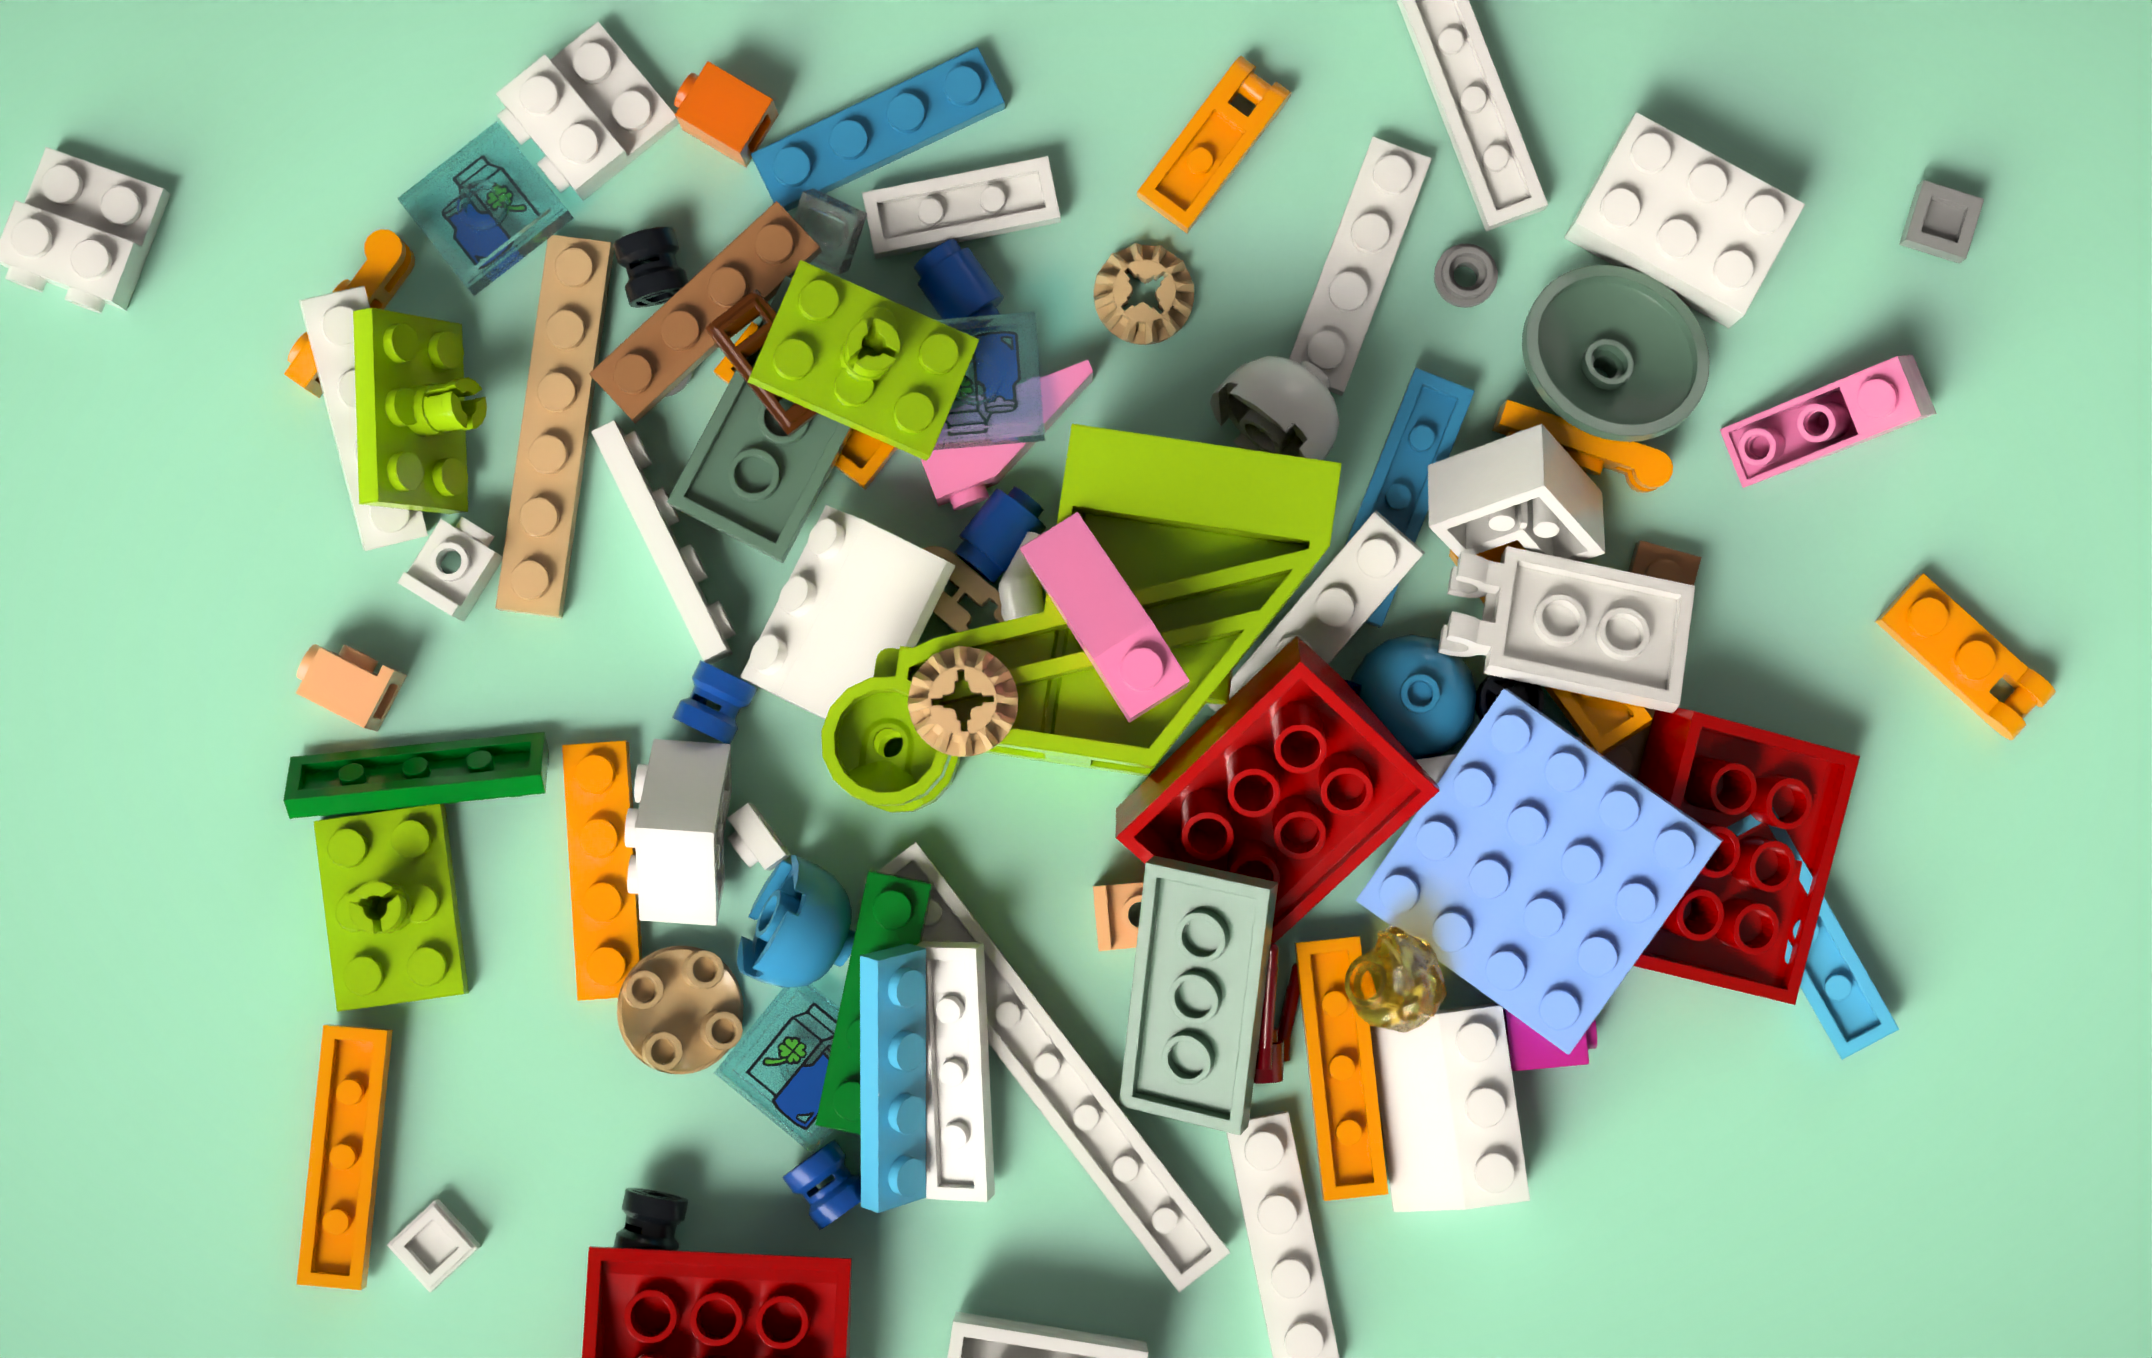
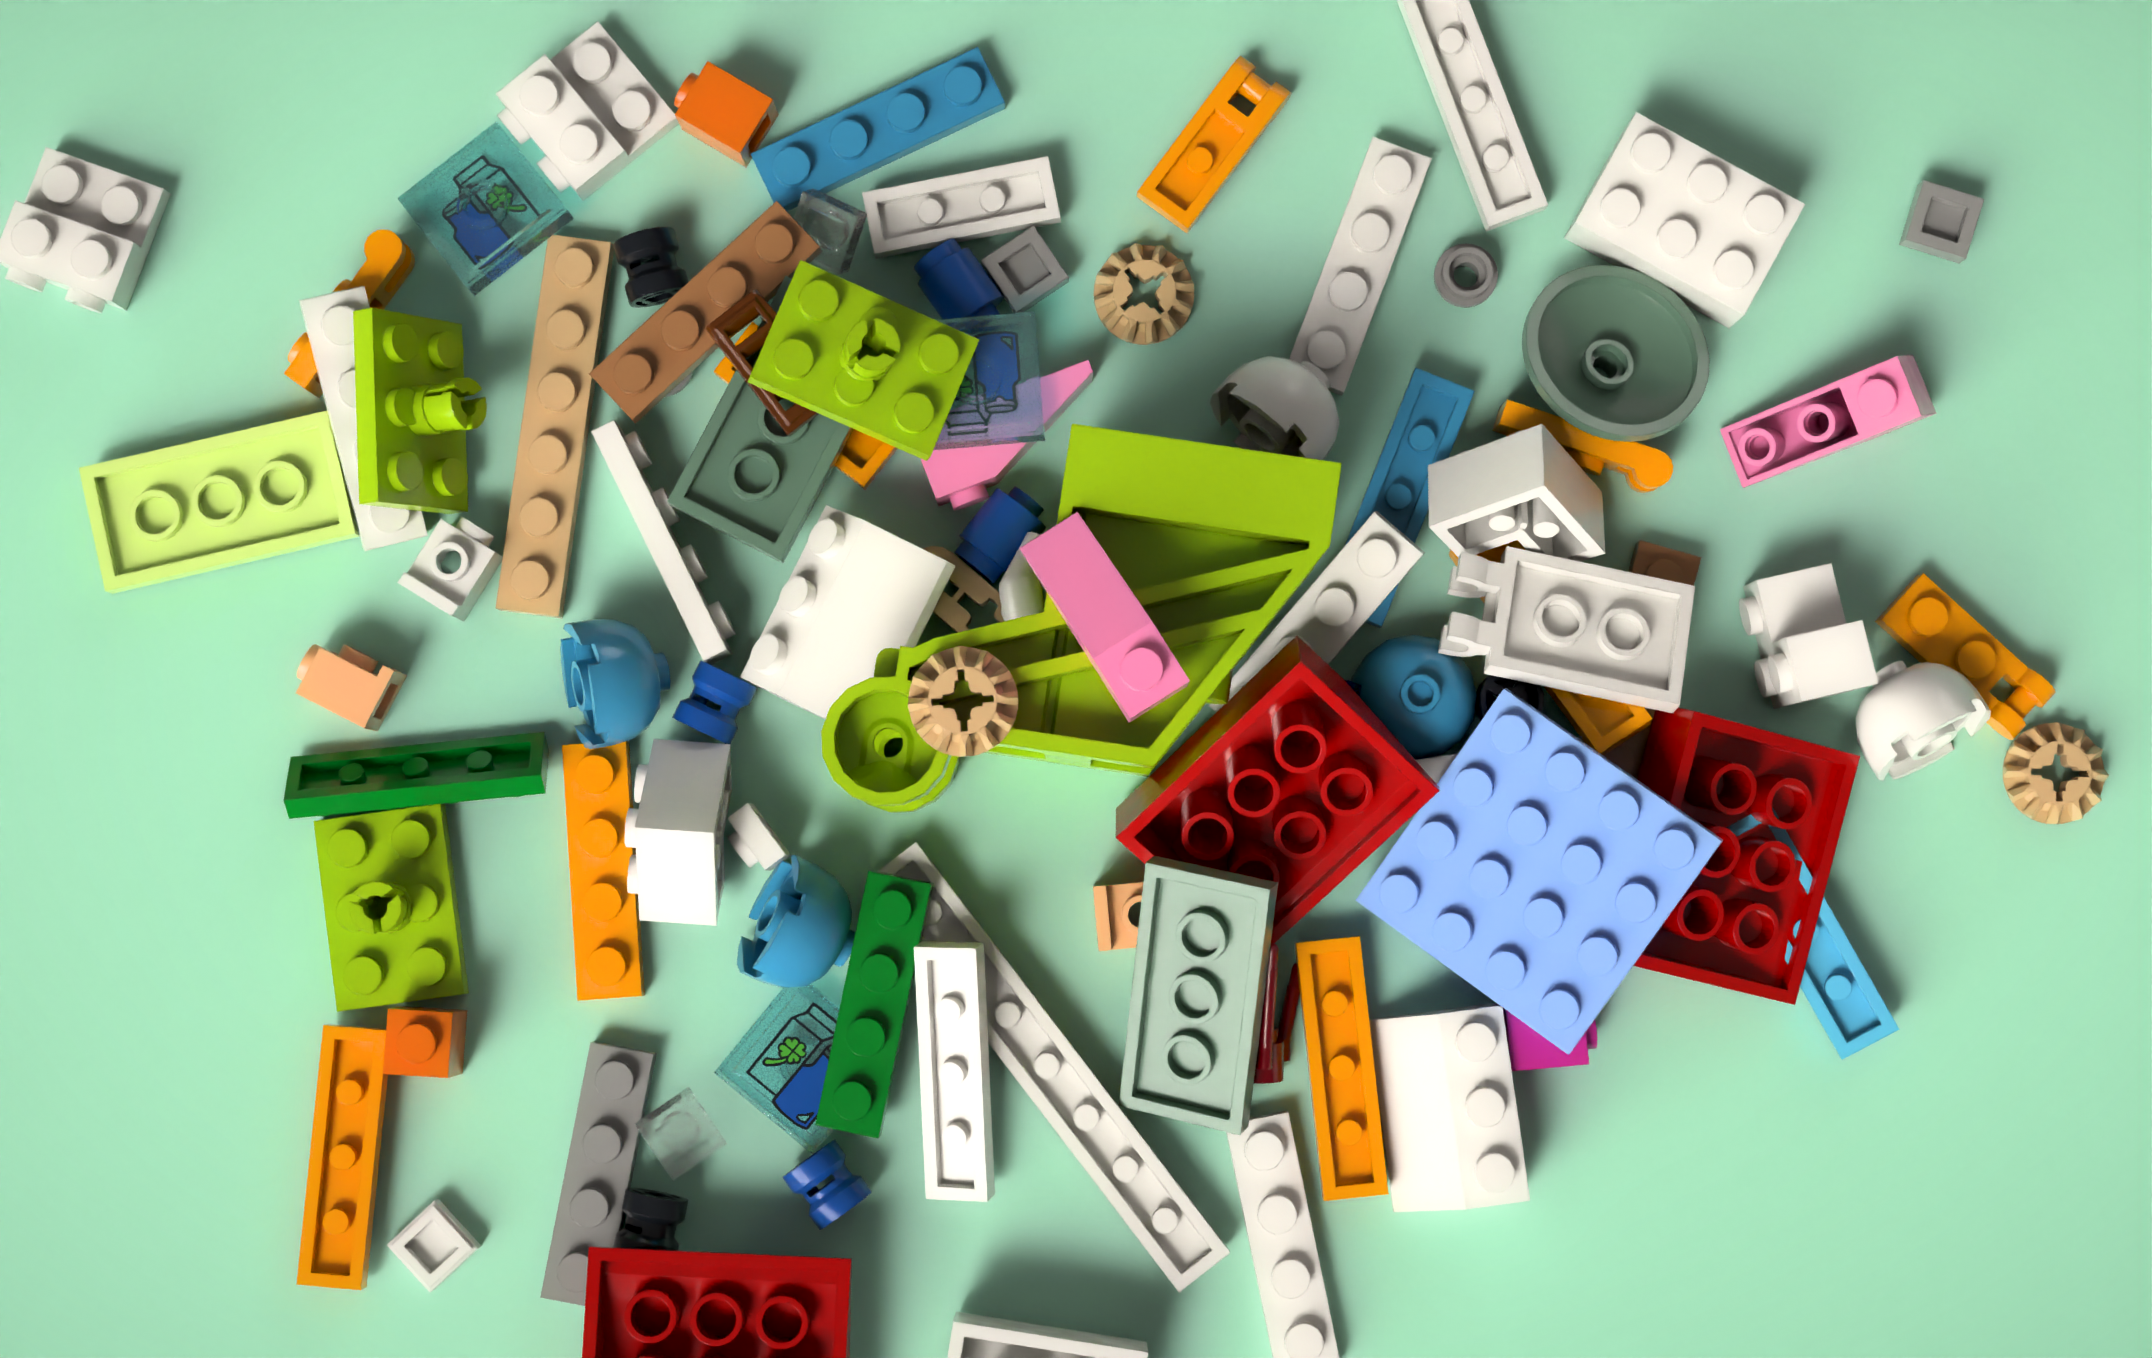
(217, 502): none -> yellowish green plate
(425, 1042): none -> orange brick
(597, 1165): none -> light grey plate
(612, 680): none -> dark azure cylinder
(680, 1010): tan dish -> none
(680, 1133): none -> clear plate
(893, 1077): medium azure plate -> none
(1025, 270): none -> light grey plate
(1396, 982): clear yellow head -> none
(1805, 638): none -> white brick
(1915, 716): none -> white cylinder
(2035, 794): none -> tan gear

